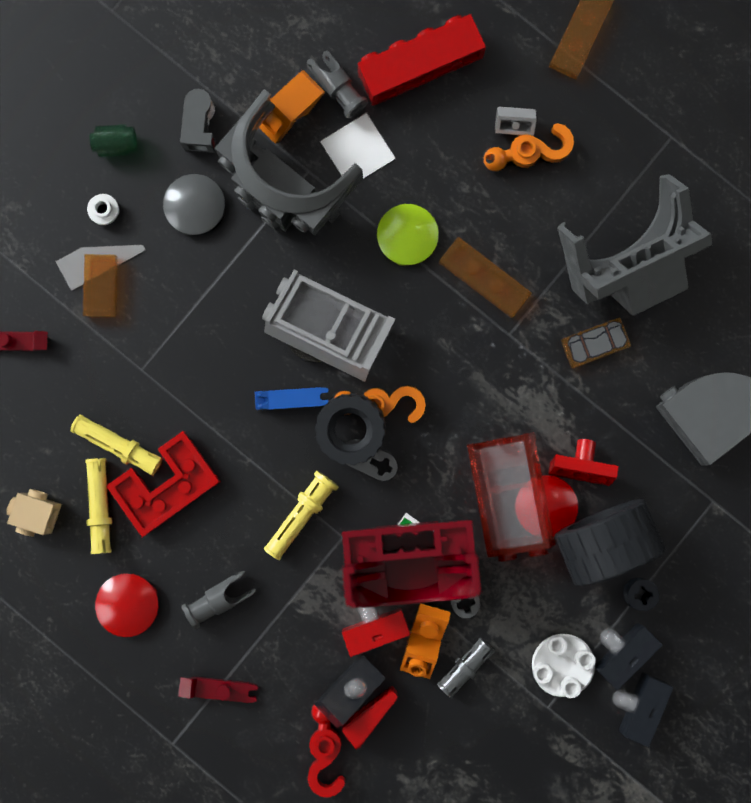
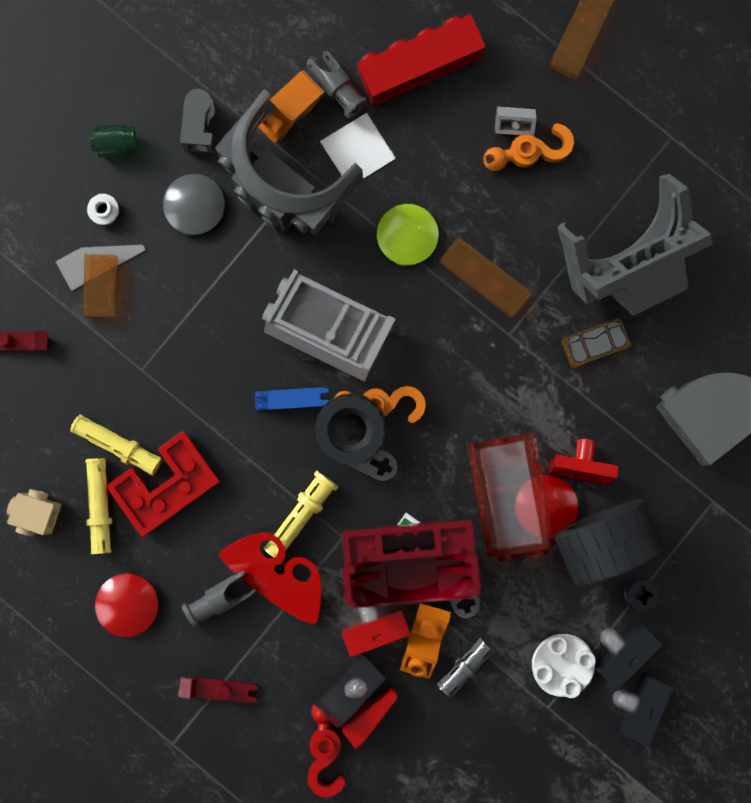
(283, 590): none -> red piece

